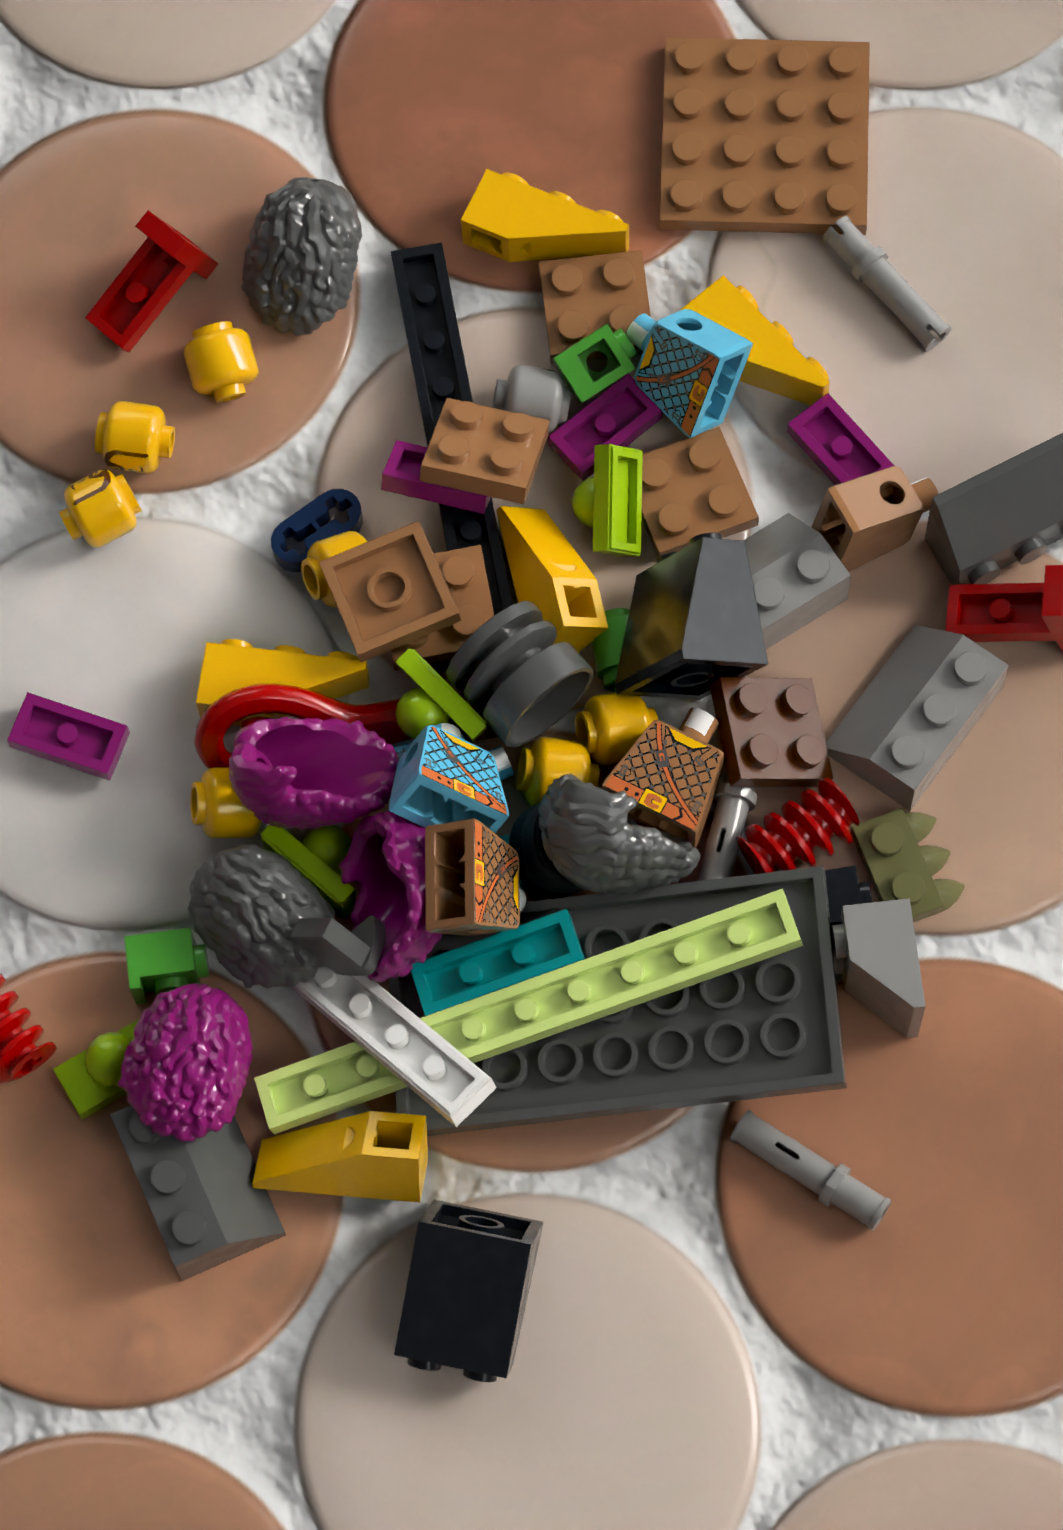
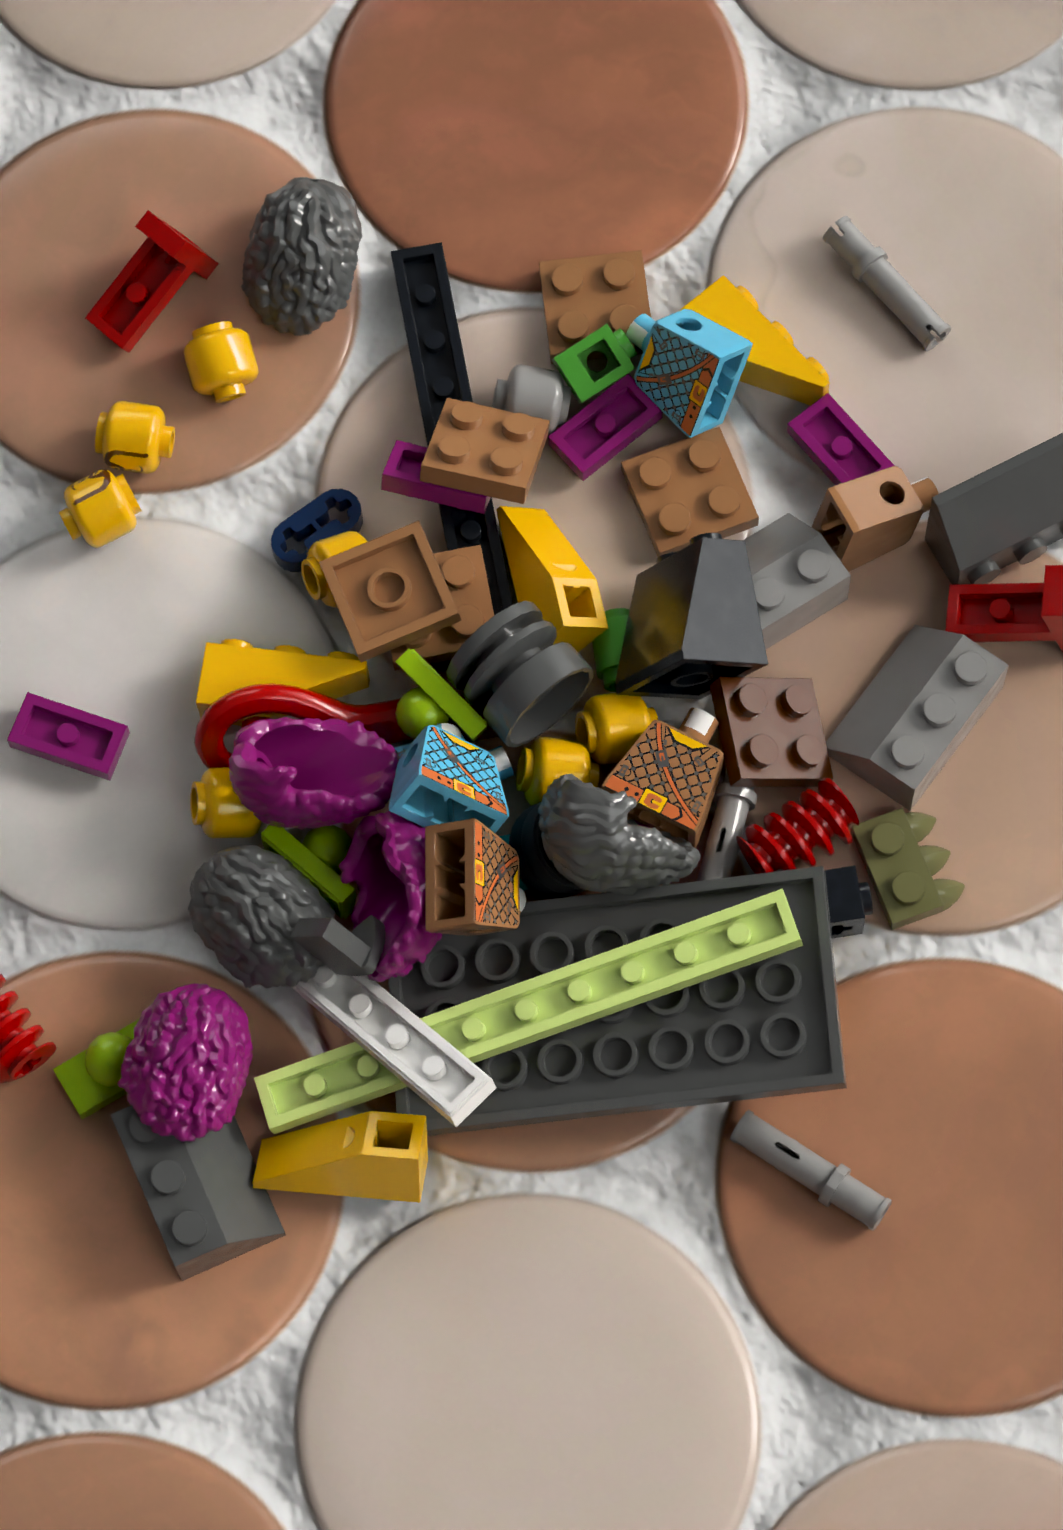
(164, 962): bright green brick -> none
(467, 1290): black slope -> none
(497, 962): teal plate -> none
(531, 224): yellow slope -> none
(613, 500): lime tile -> none
(764, 135): medium nougat plate -> none
(881, 962): light grey slope -> none

